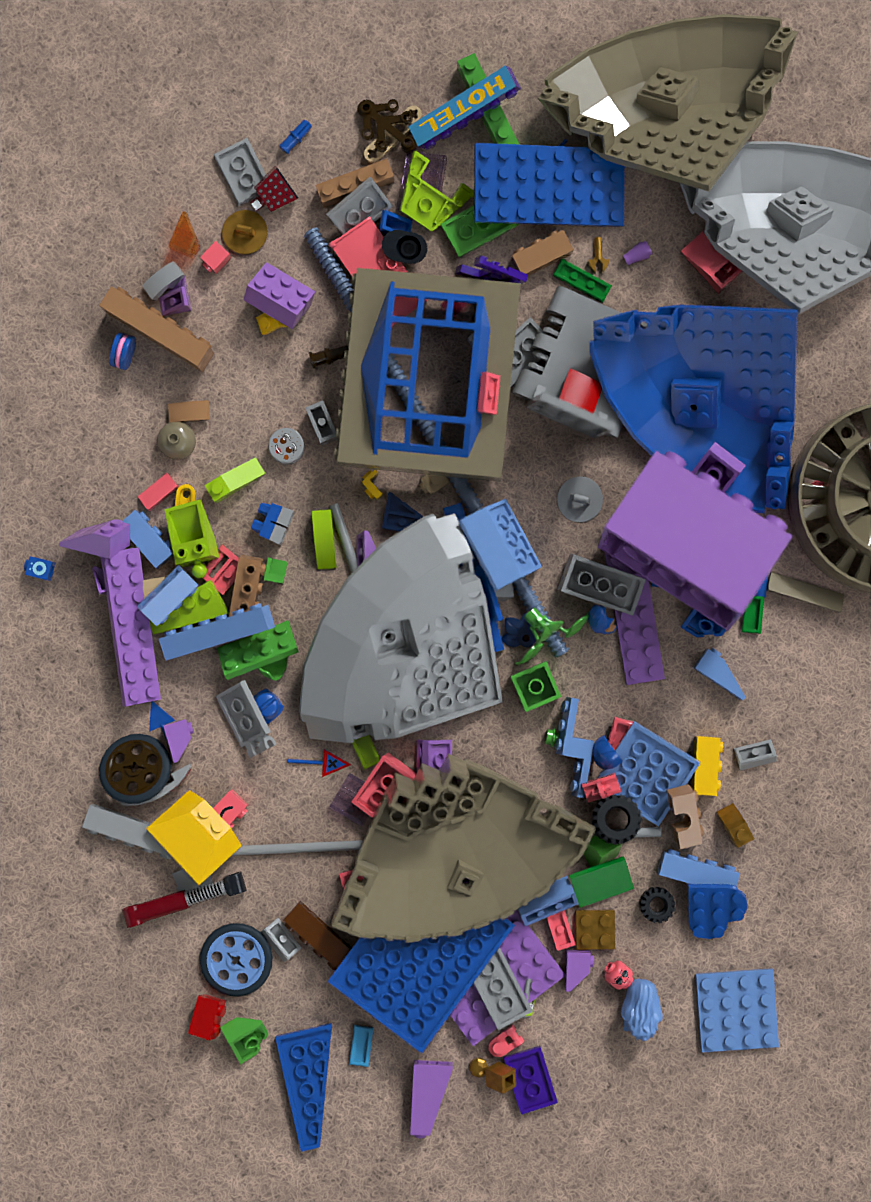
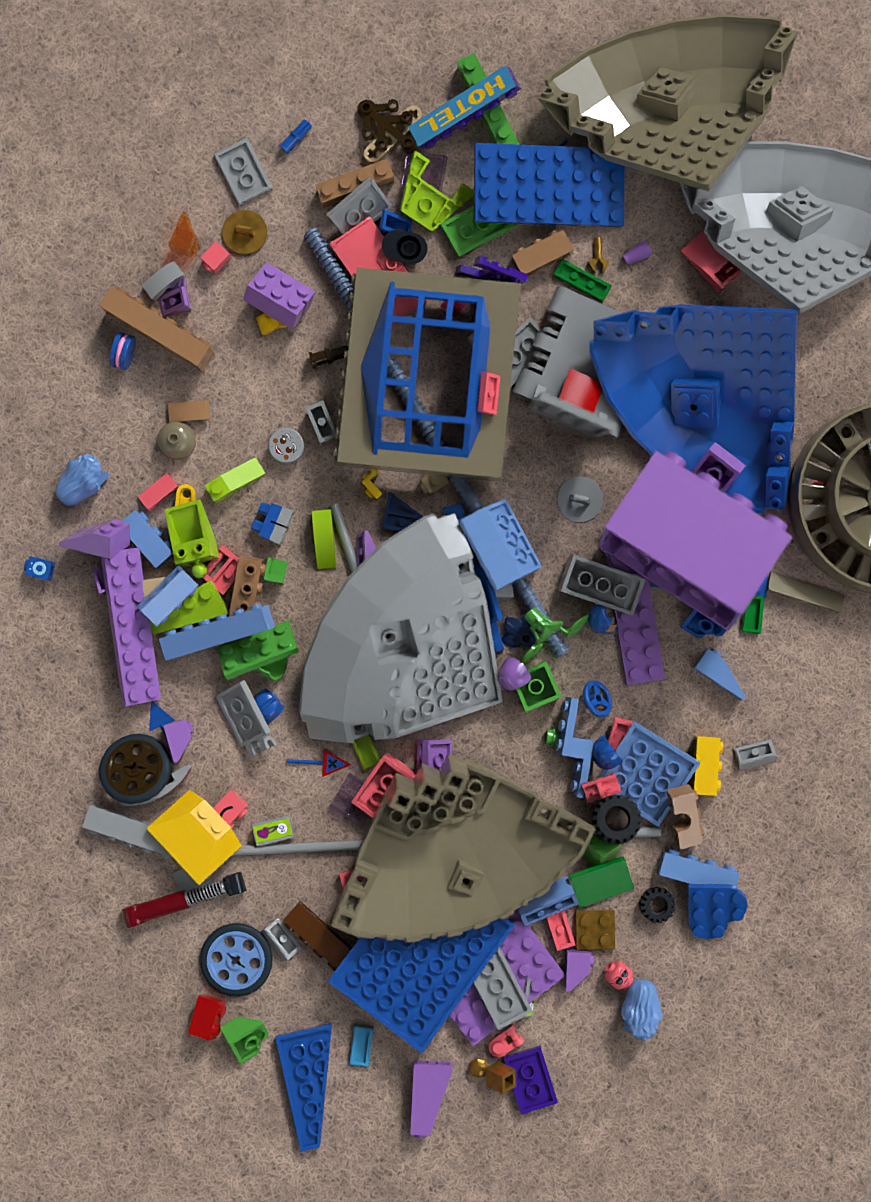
(80, 480): none -> medium blue hair
(273, 191): dark red torso -> none
(273, 831): none -> slope
(513, 674): none -> medium lavender helmet
(595, 699): none -> blue piece
(735, 825): pearl gold slope -> none
(737, 1010): medium blue plate -> none

